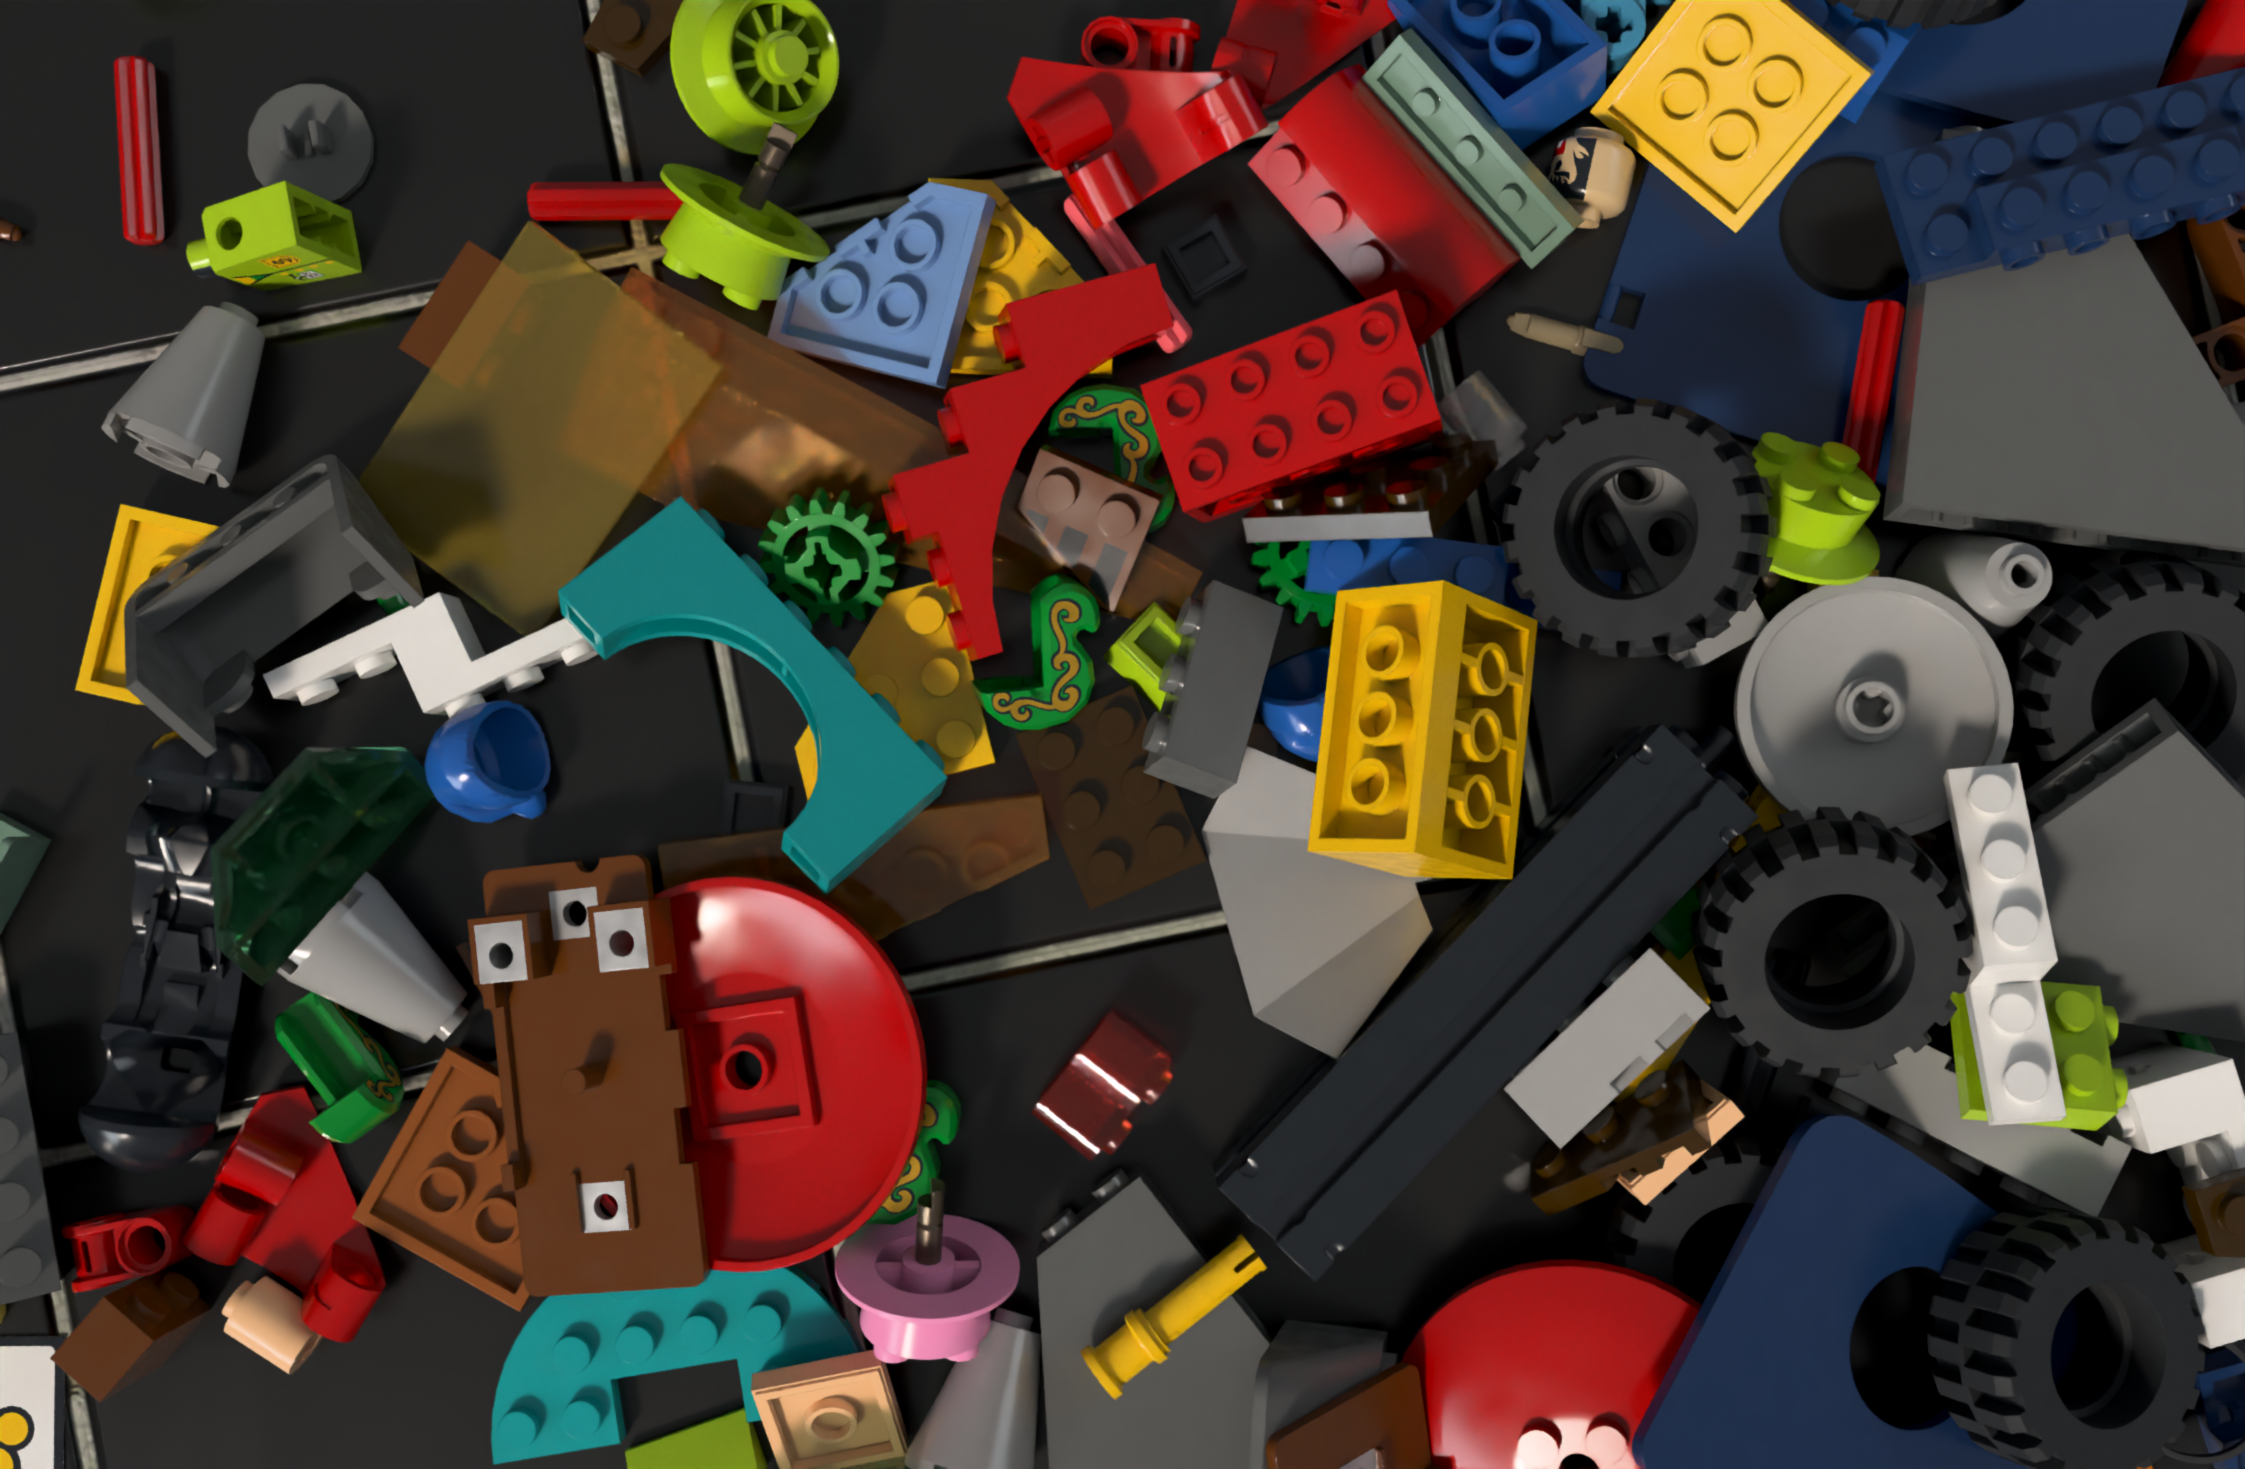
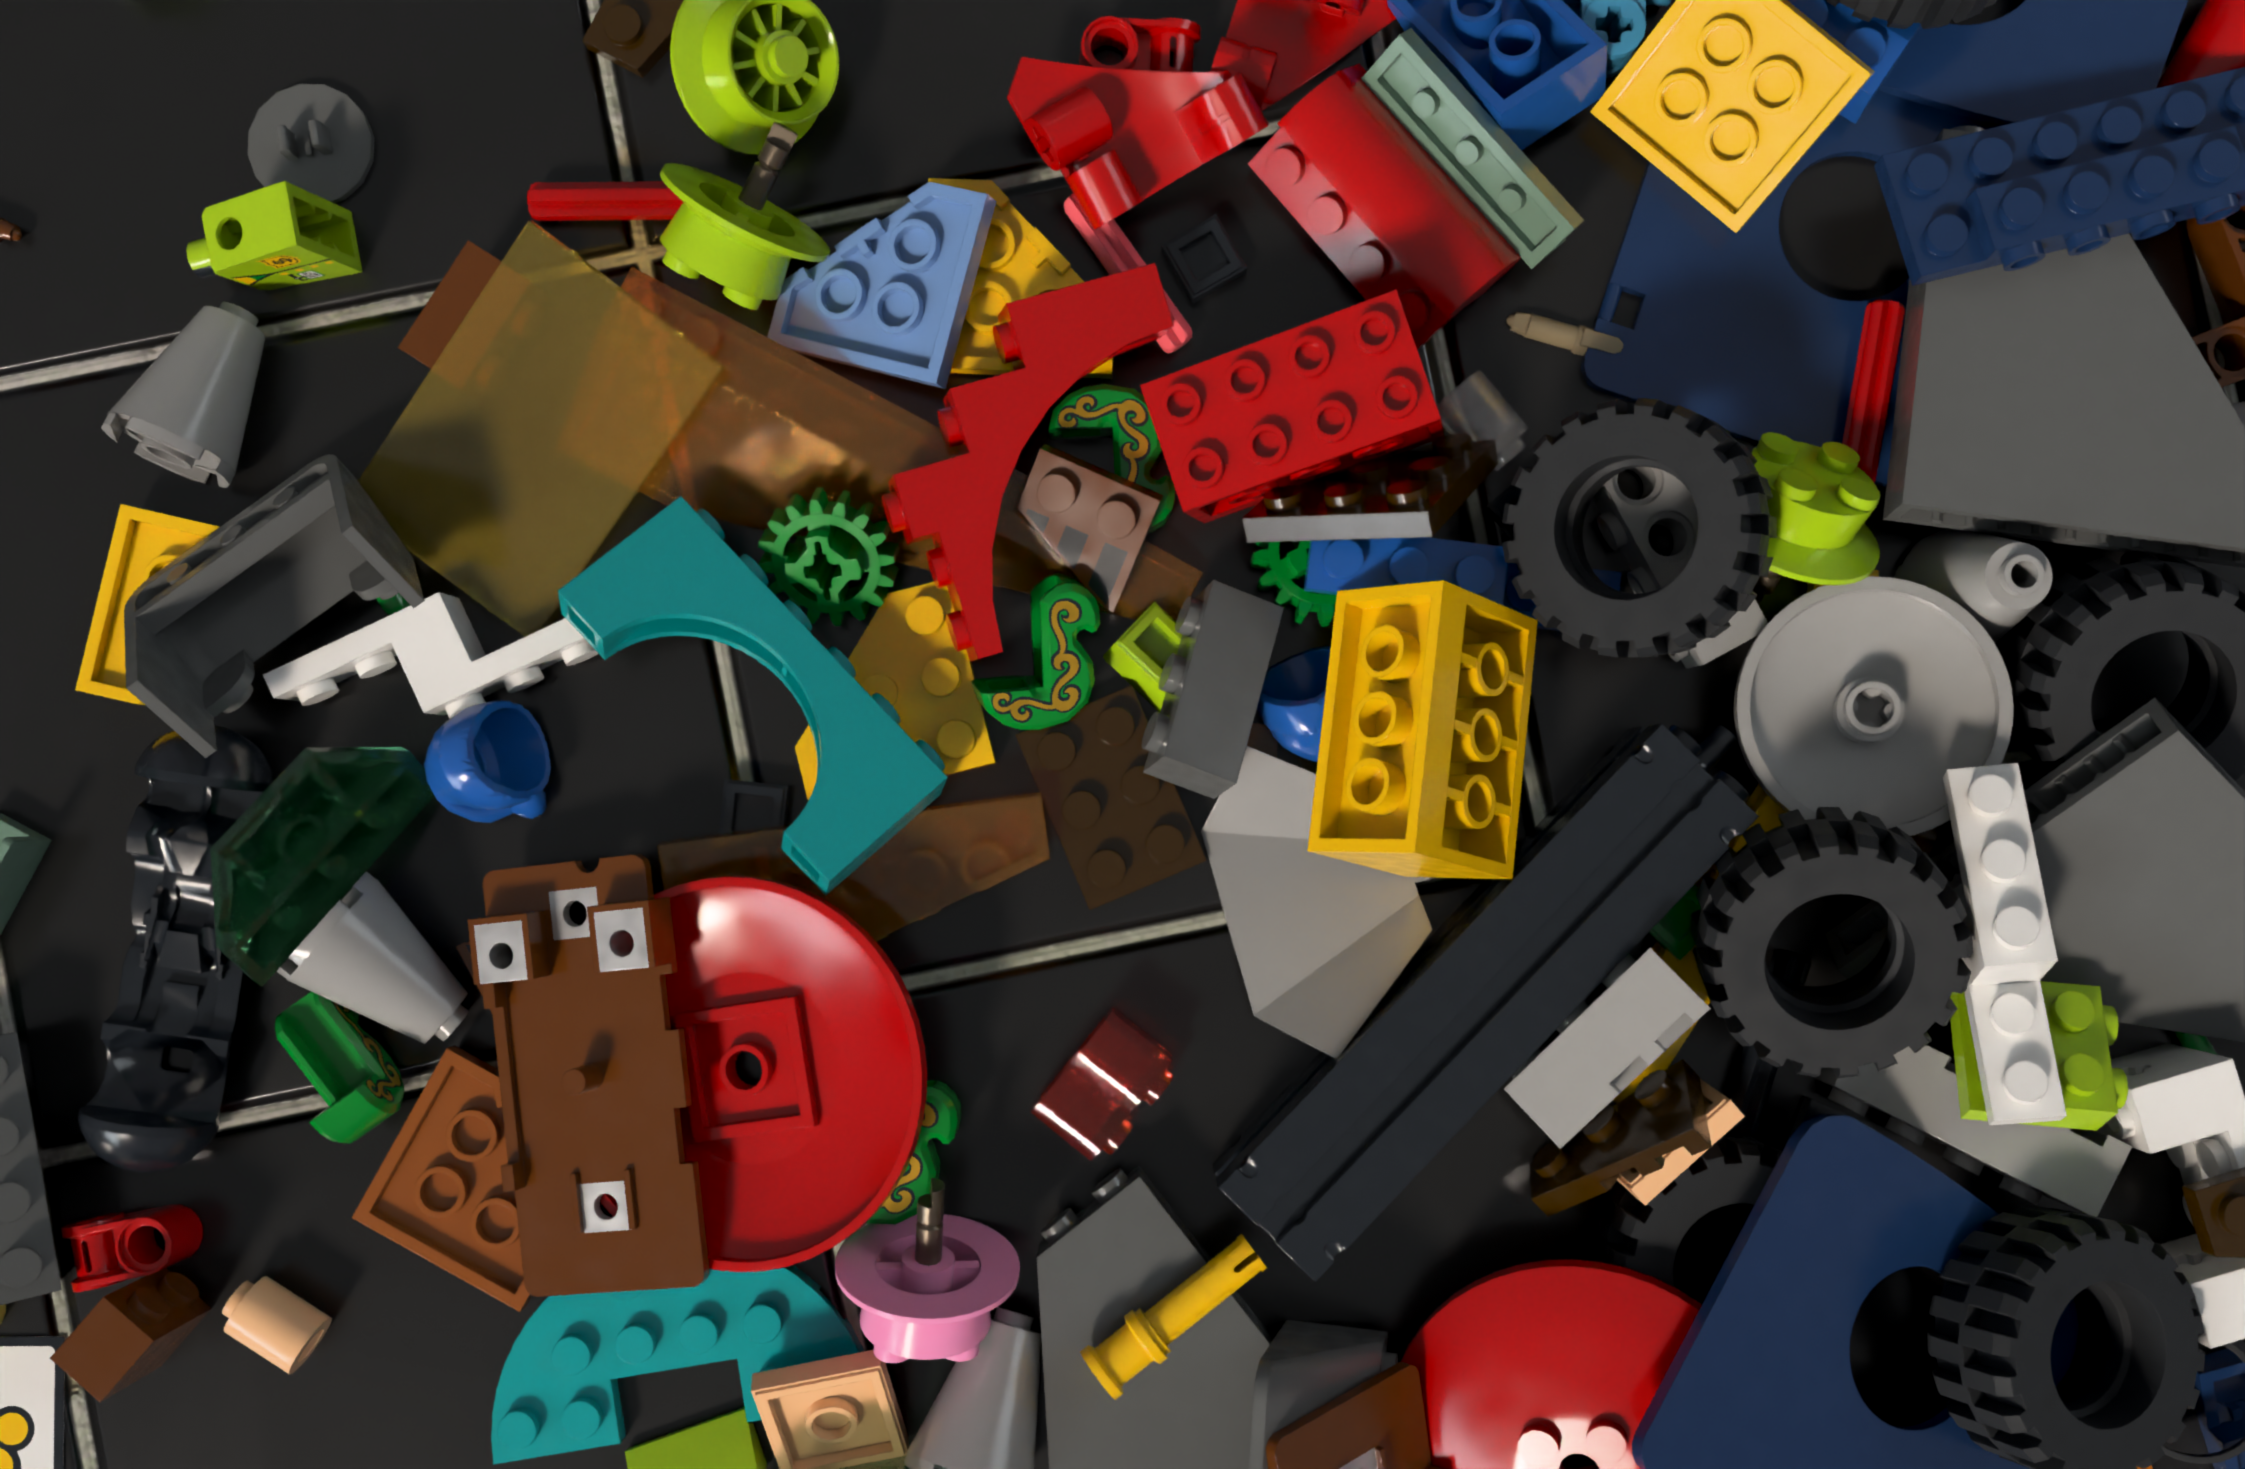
(139, 150): red axle -> none
(291, 1211): red panel -> none
(1593, 173): tan head -> none

